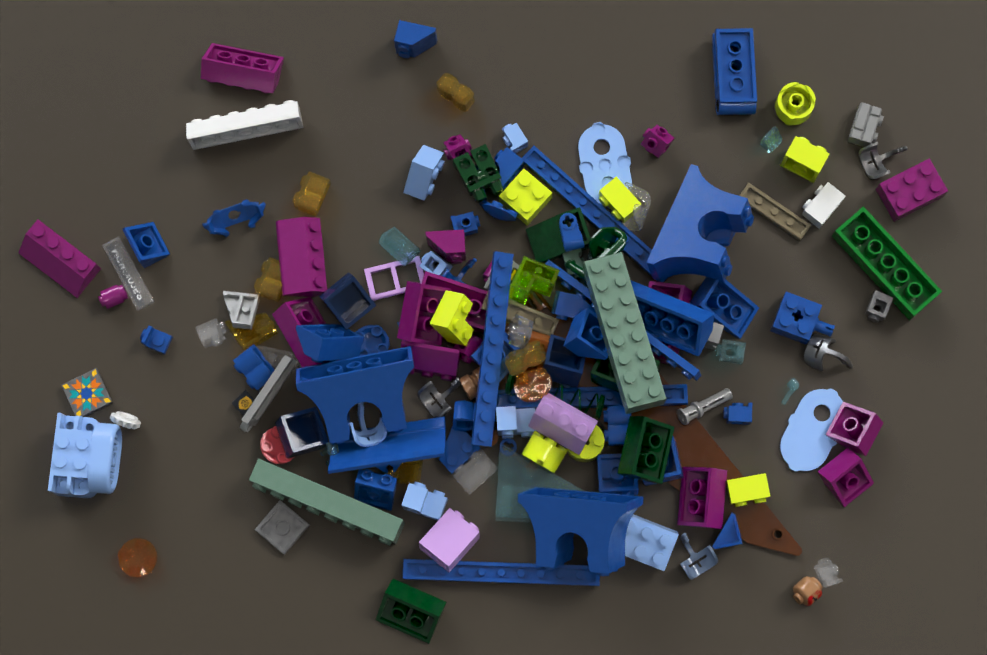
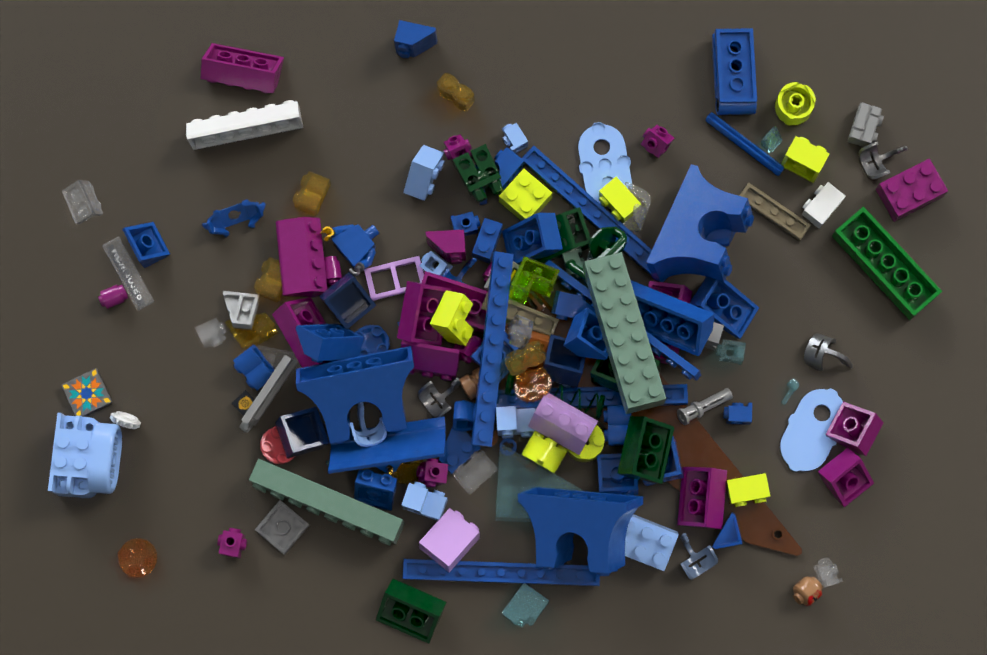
(58, 258): magenta slope -> none
(82, 201): none -> clear bracket
(155, 339): blue bracket -> none
(236, 548): none -> magenta brick
(330, 449): clear light blue hand -> none
(332, 269): none -> magenta brick
(354, 244): none -> blue torso
(399, 246): clear light blue slope -> none
(432, 473): none -> magenta brick
(487, 240): none -> blue brick
(496, 211): blue dish -> none
(525, 606): none -> clear light blue piece
(533, 237): none -> blue slope
(571, 236): blue piece -> none
(744, 144): none -> blue axle
(808, 319): blue brick -> none
(883, 302): flat silver brick -> none

